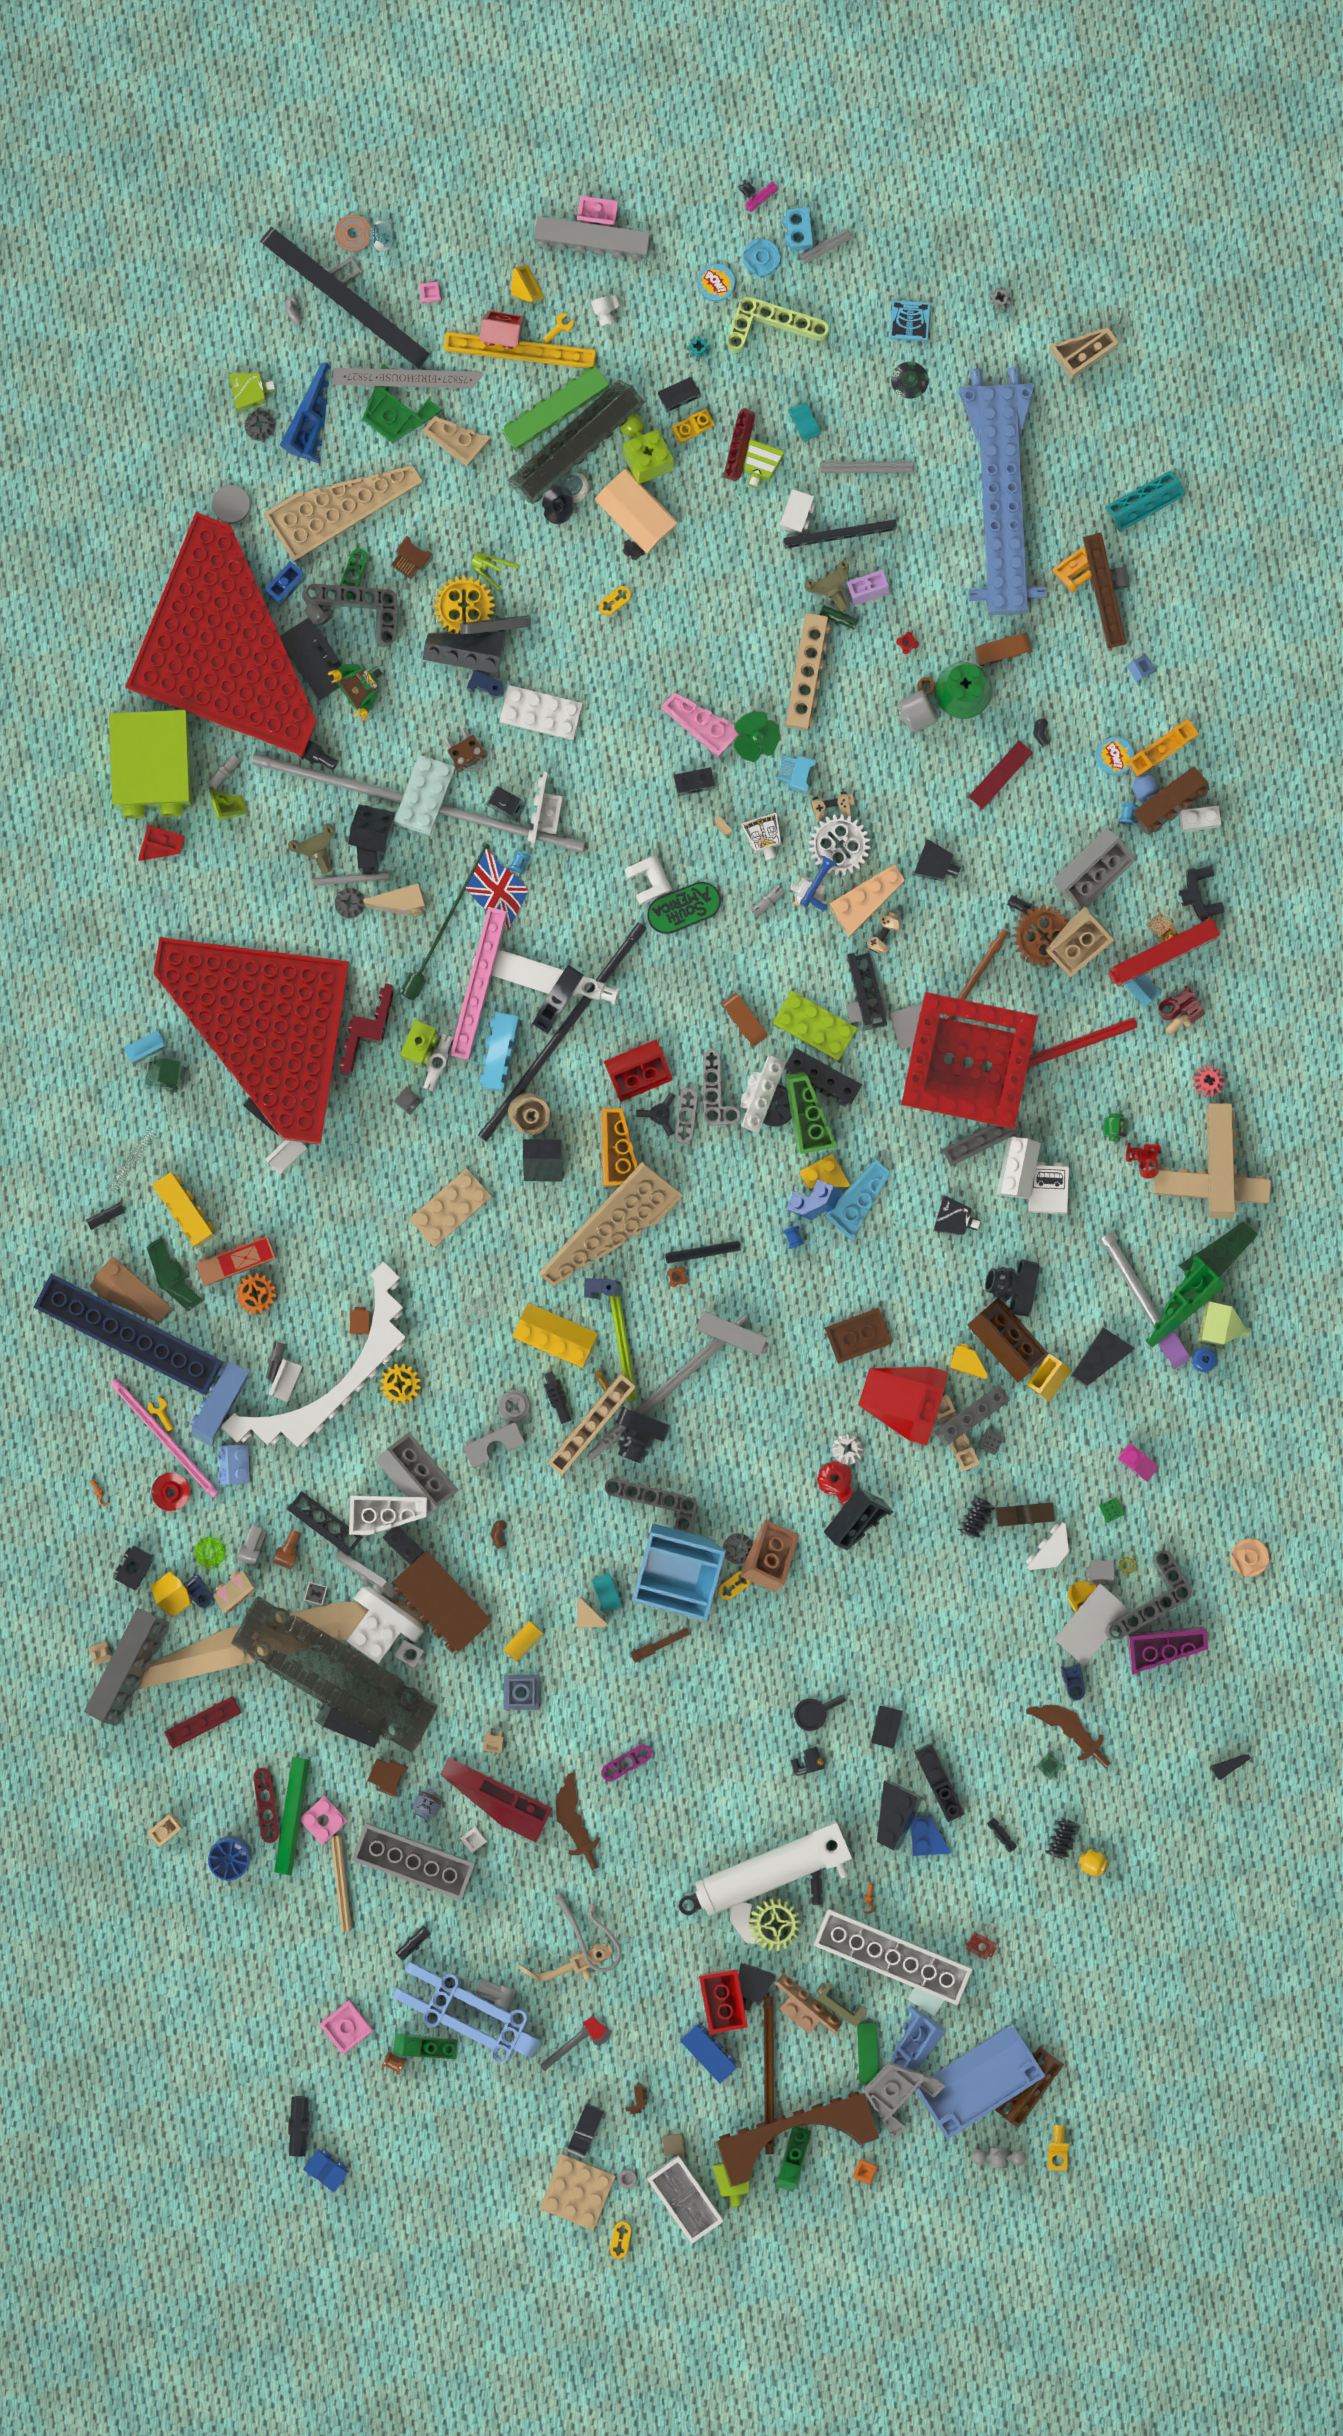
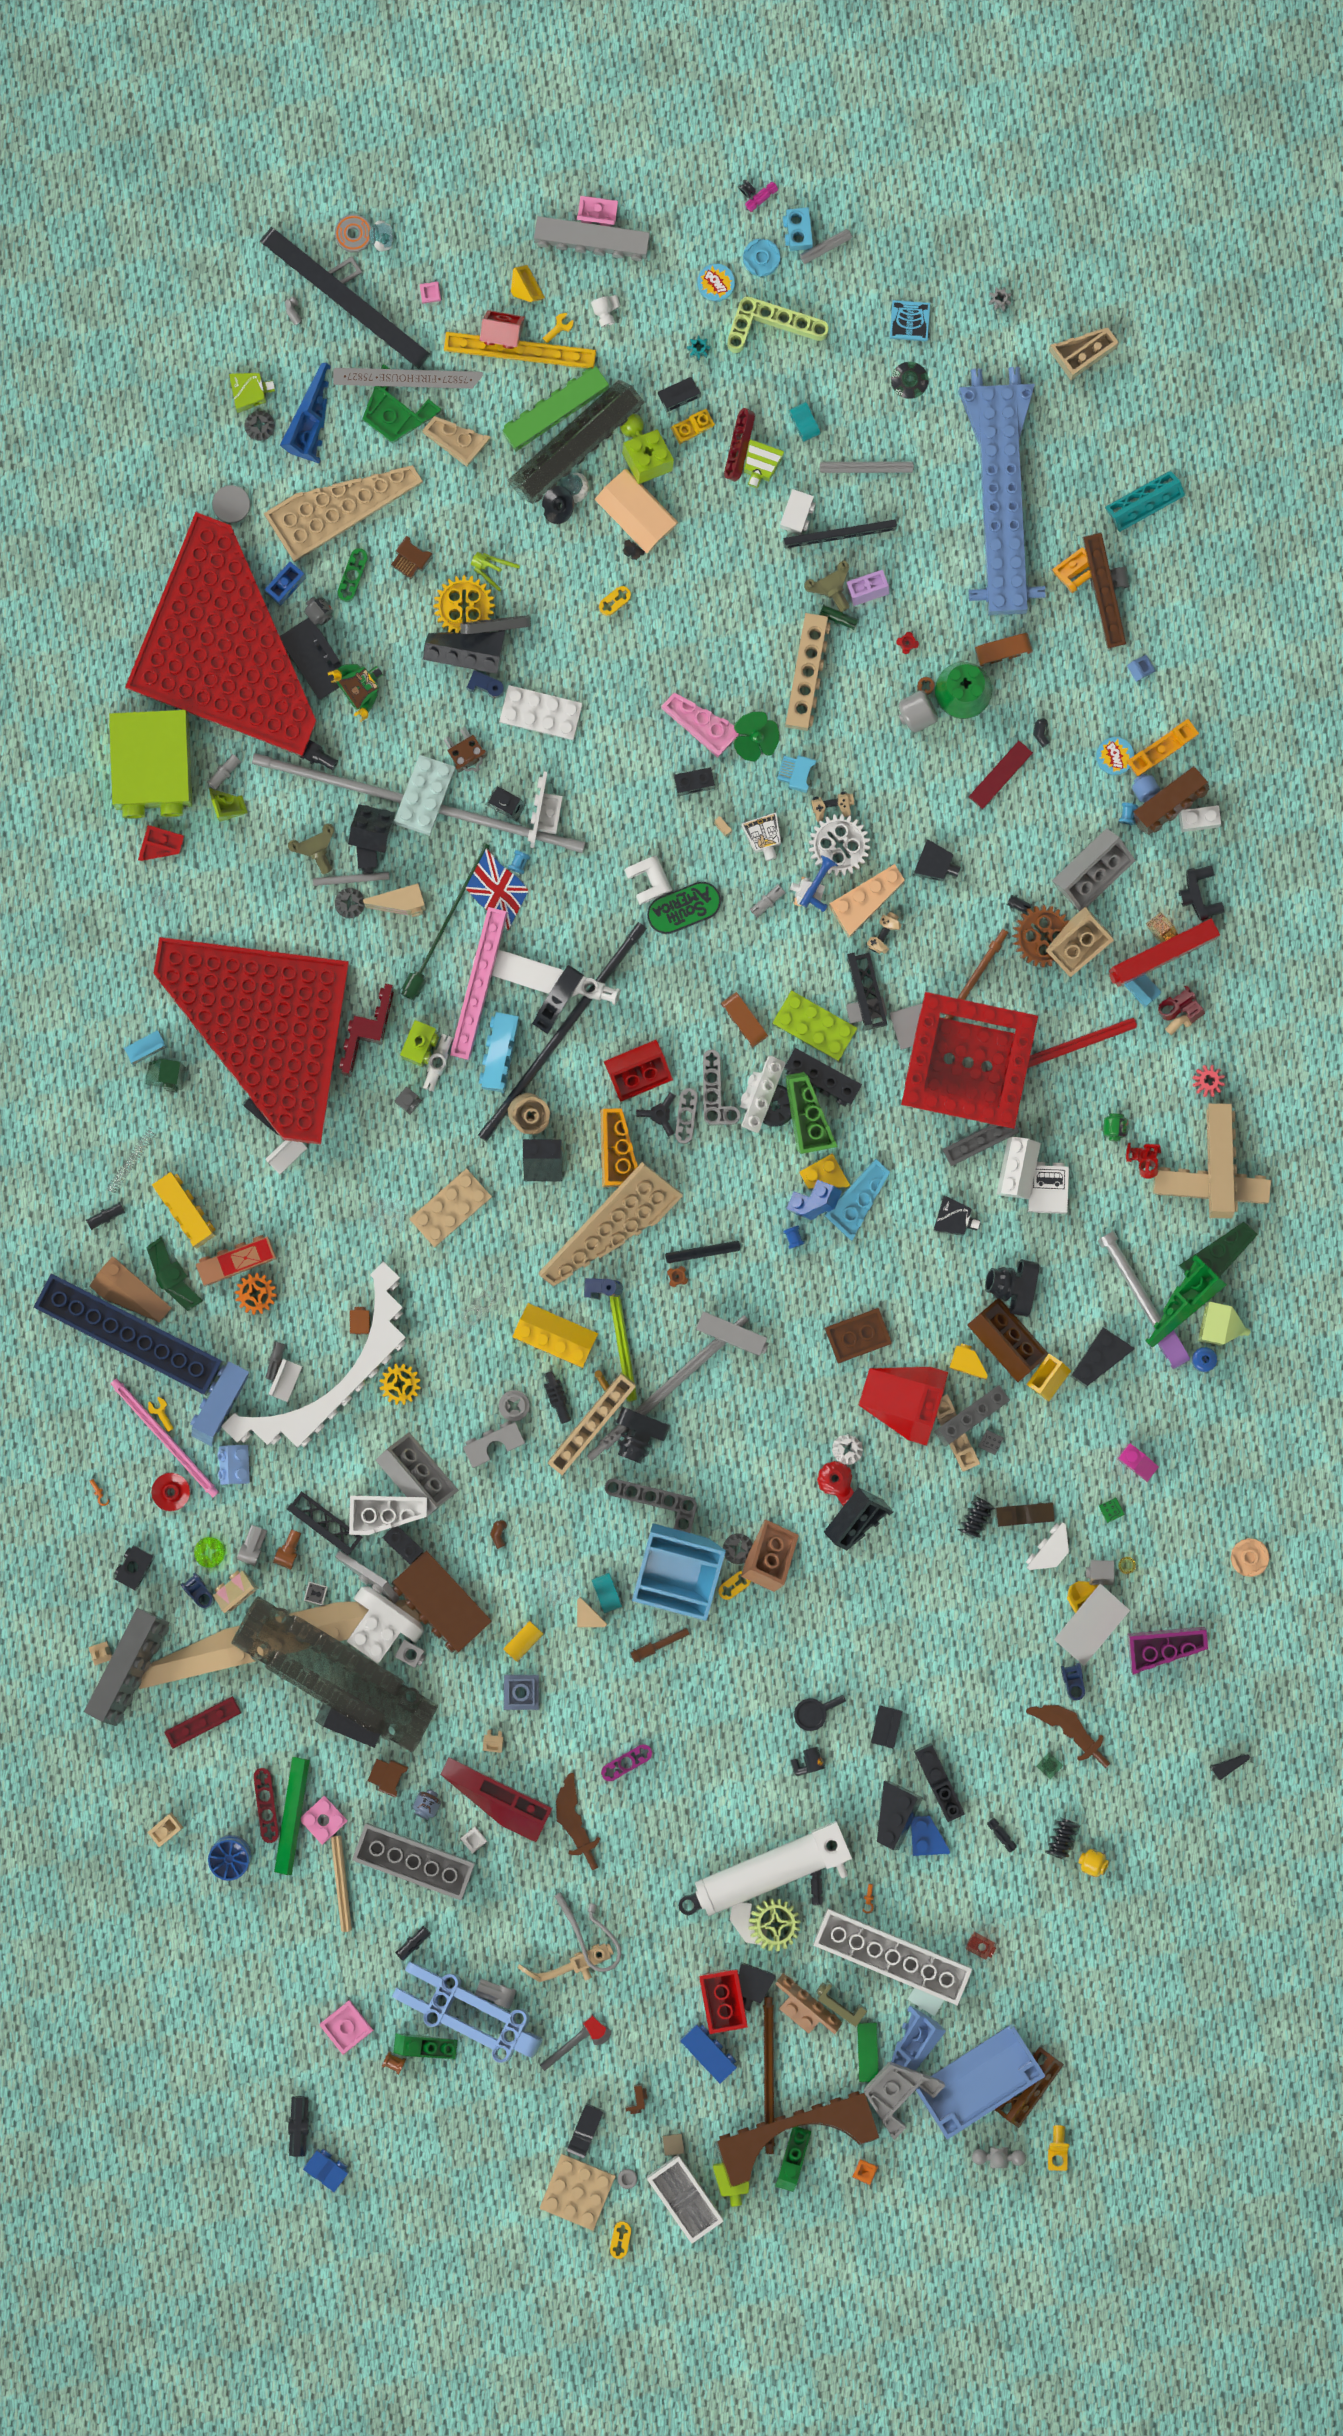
(171, 1594): yellow slope -> none
(360, 602): dark grey beam -> none
(1155, 1604): dark grey beam -> none

